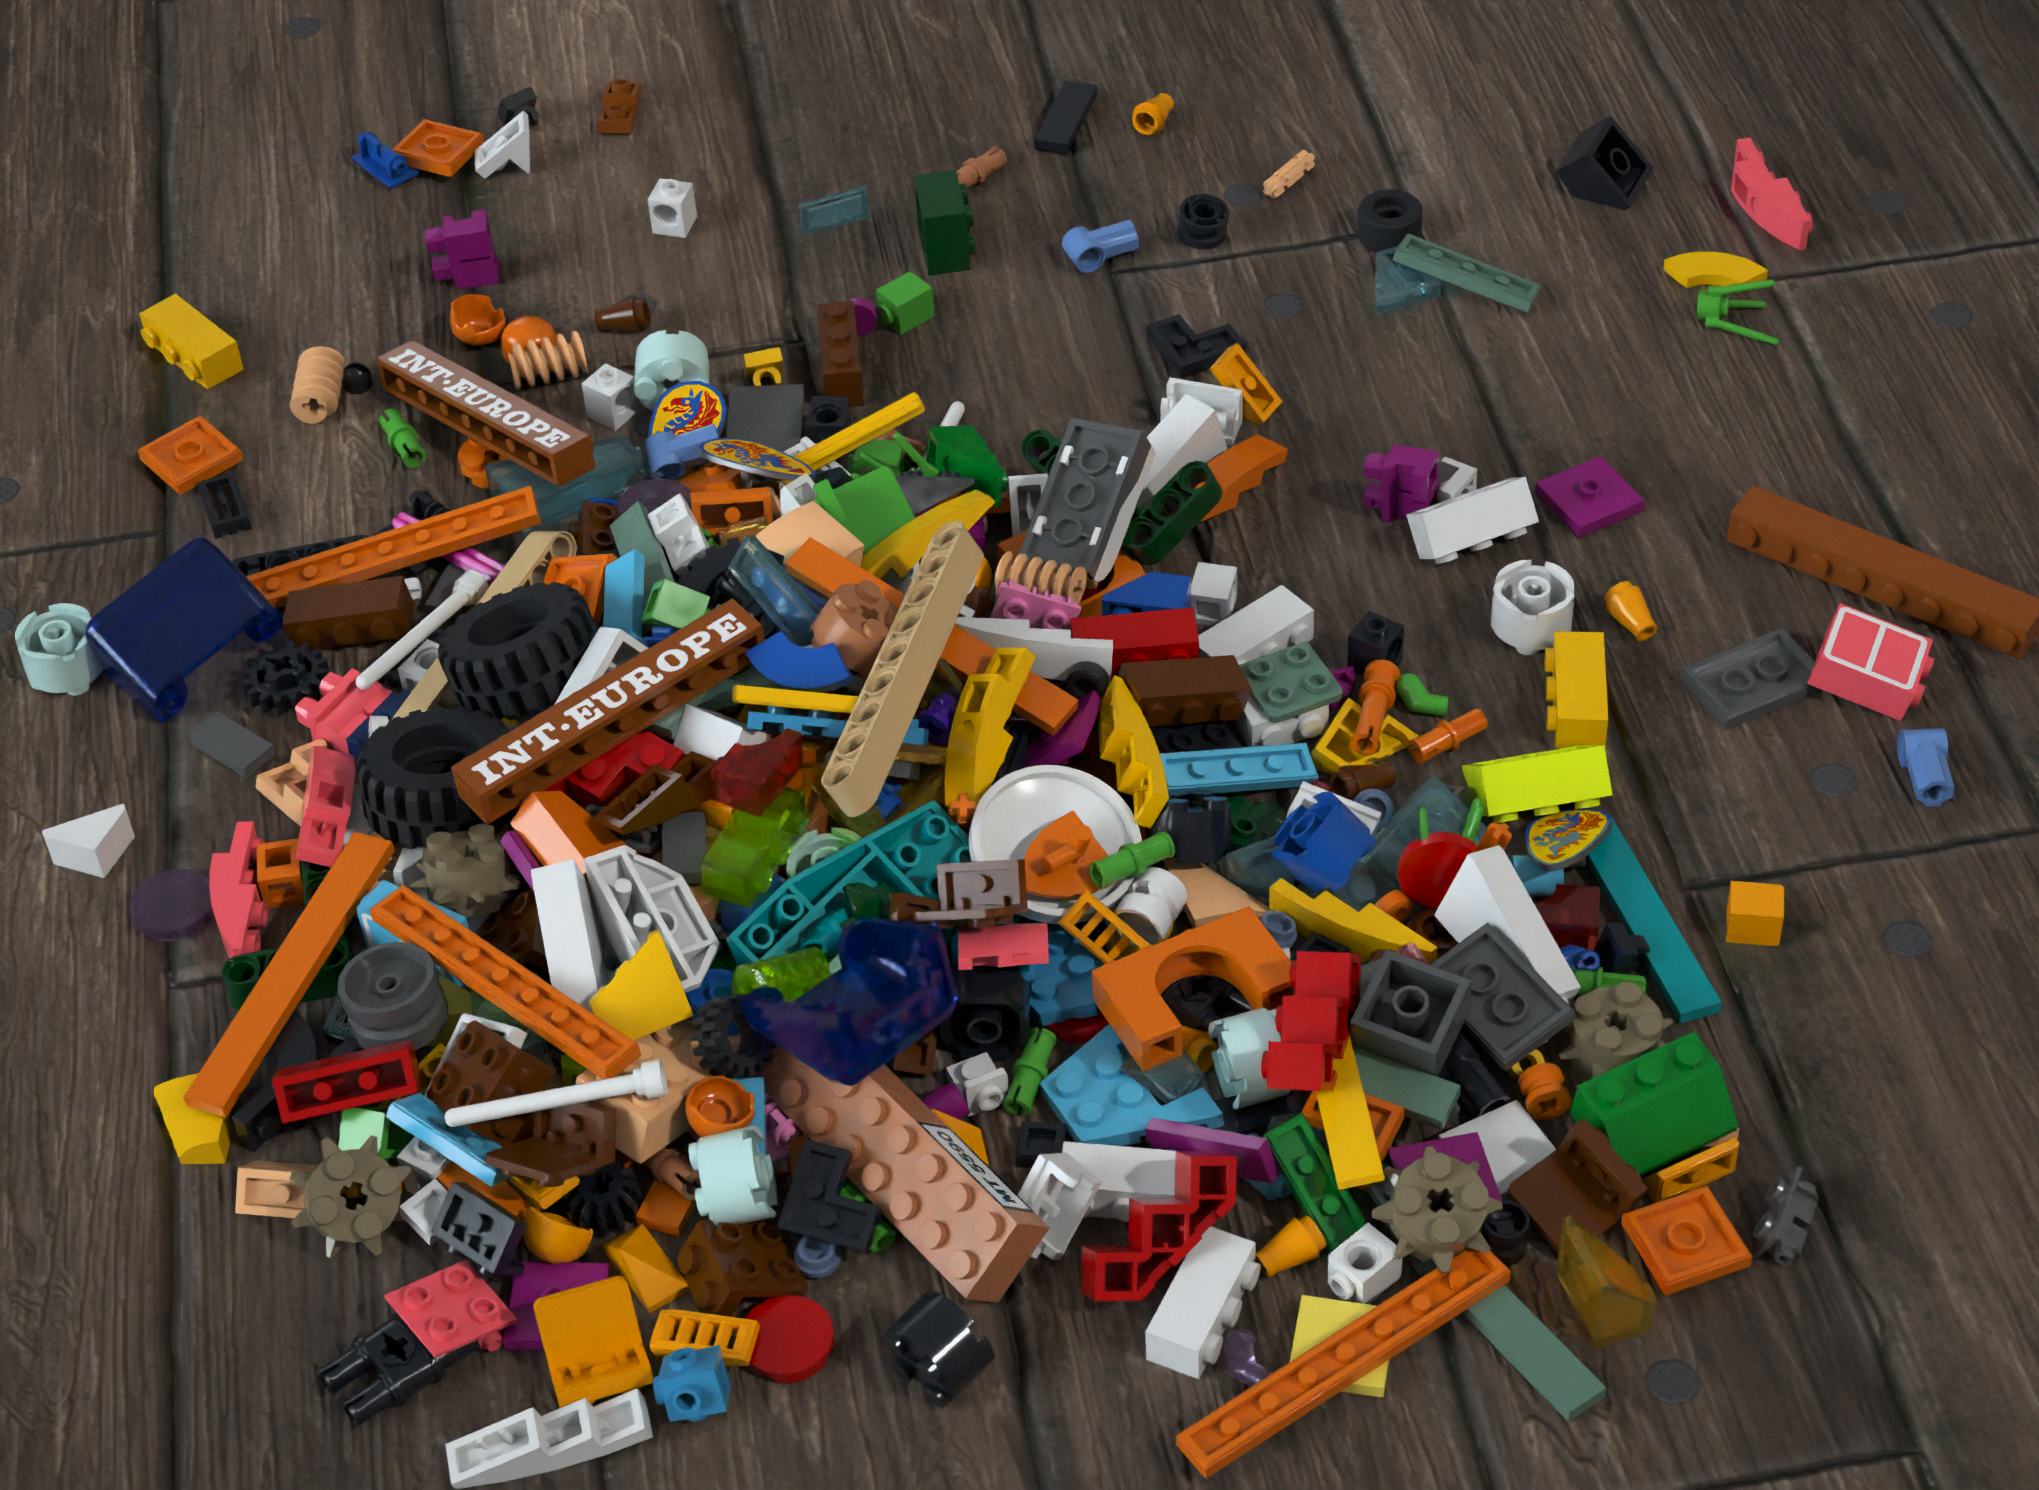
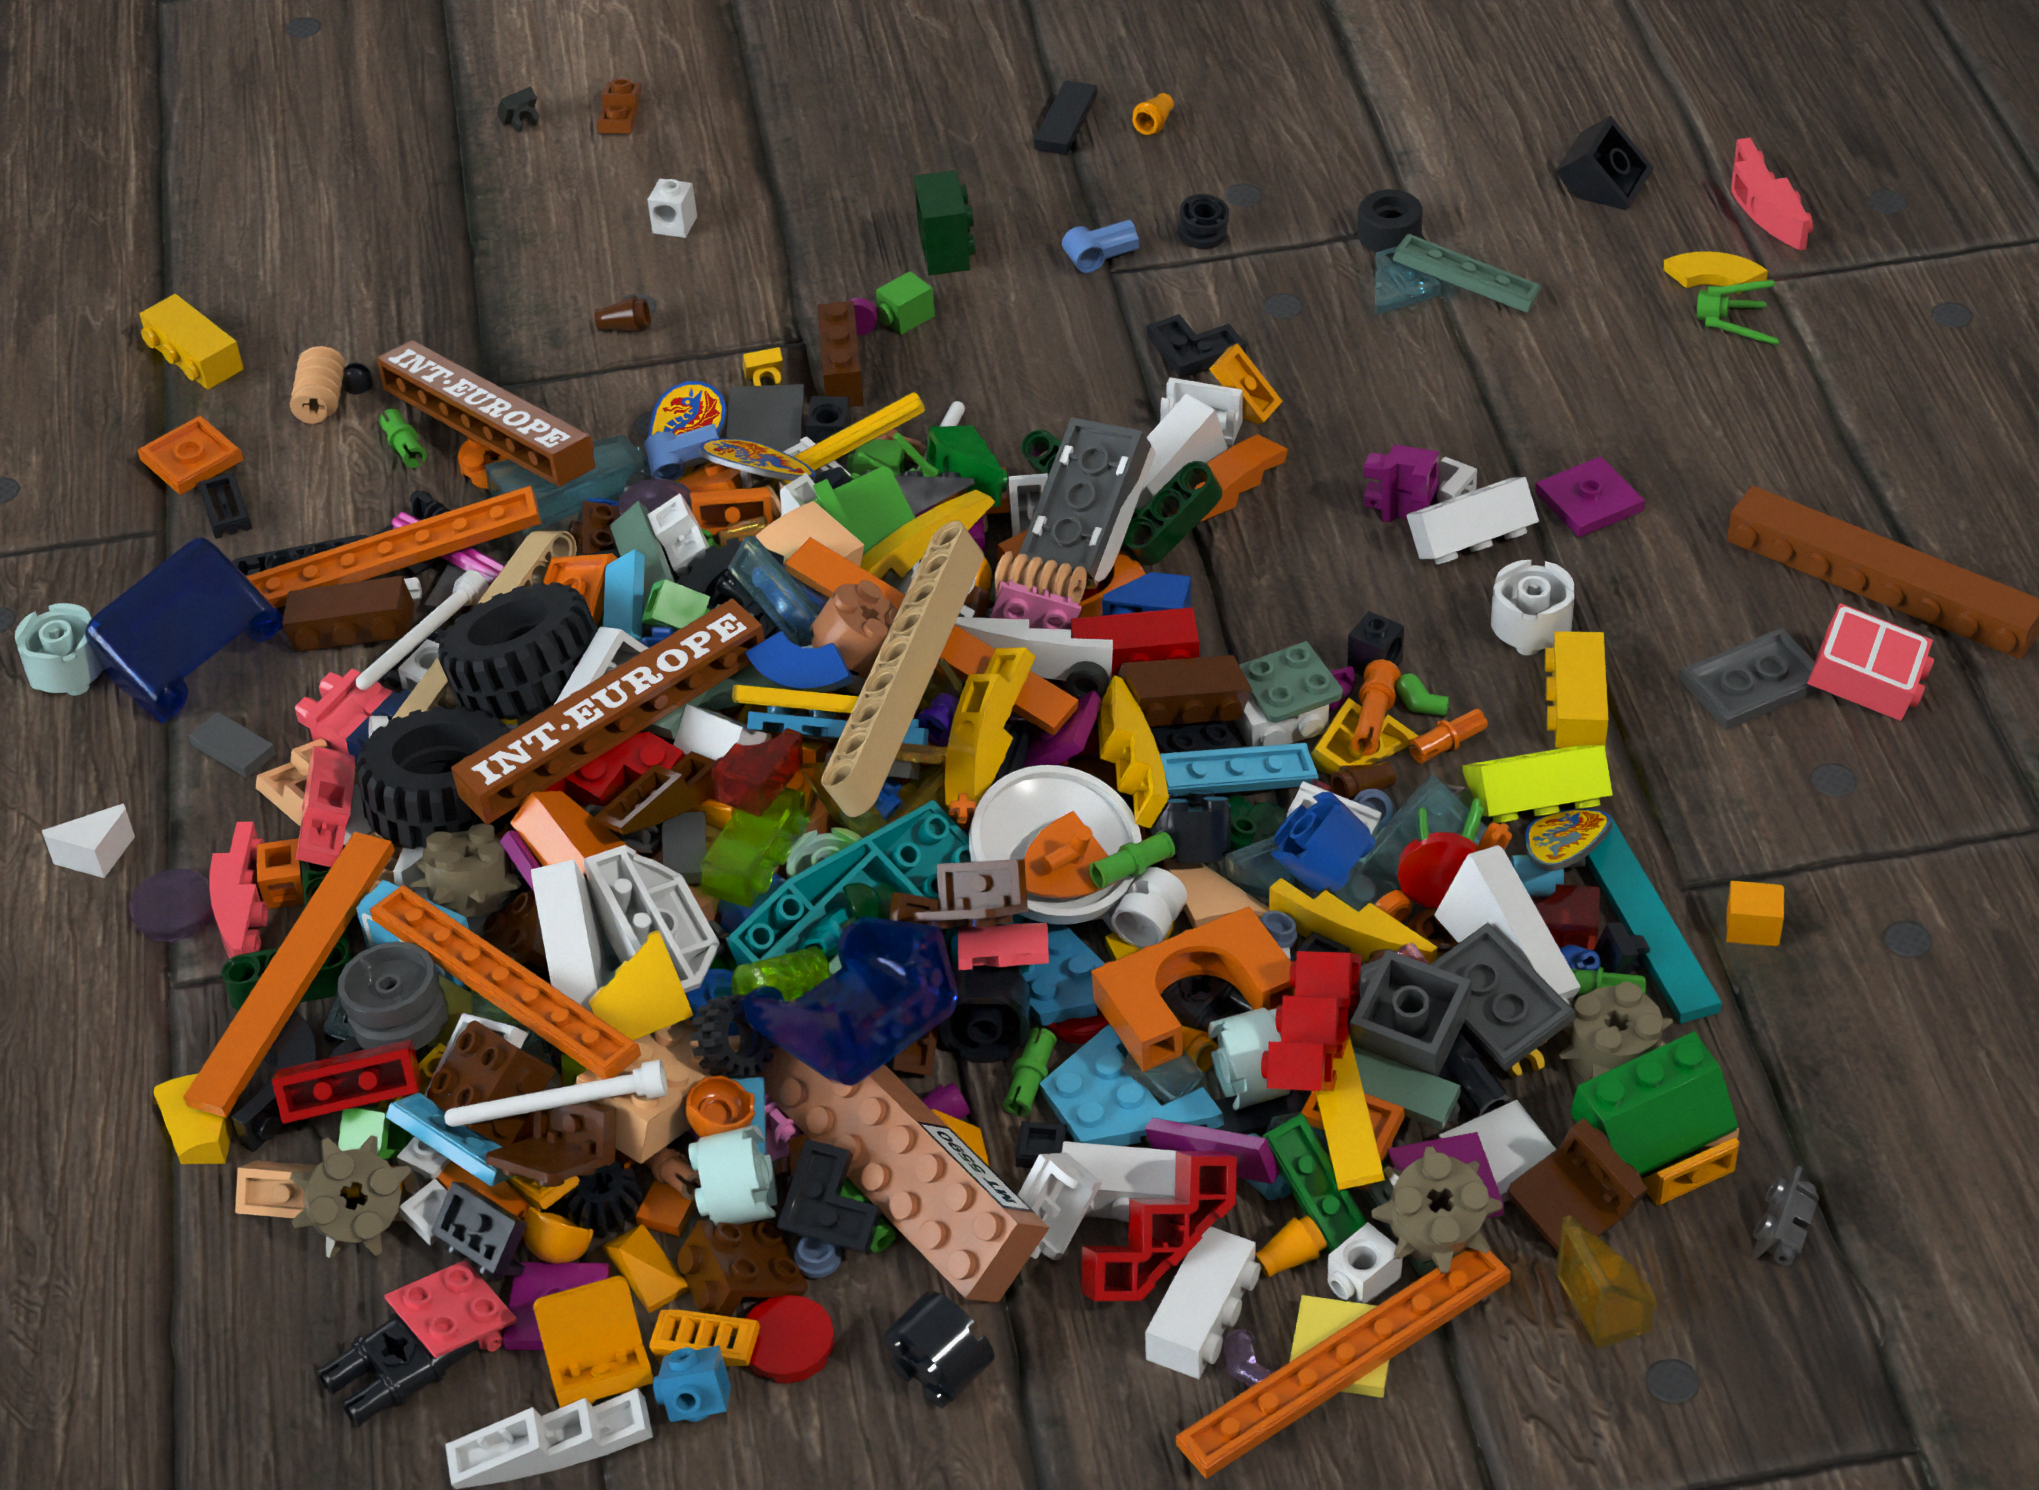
(284, 676): black gear -> none
(382, 161): blue hinge -> none
(438, 147): orange plate -> none
(469, 248): magenta hips -> none
(476, 320): orange hair -> none
(508, 143): white slope -> none
(525, 329): orange hair -> none
(547, 359): light nougat piece -> none
(610, 397): white brick -> none
(668, 361): light aqua brick -> none
(834, 210): clear light blue slope -> none
(977, 169): nougat pin -> none
(979, 1082): white bracket -> none
(1076, 912): light orange slope -> none
(1213, 593): white brick -> none
(1260, 628): white brick -> none
(1288, 174): light nougat axle -> none
(1507, 1232): black wheel -> none
(1536, 1353): sand green tile -> none
(1544, 1091): orange wheel -> none
(1629, 608): light orange cone -> none
(1686, 1240): orange plate -> none
(1926, 758): medium blue piece -> none

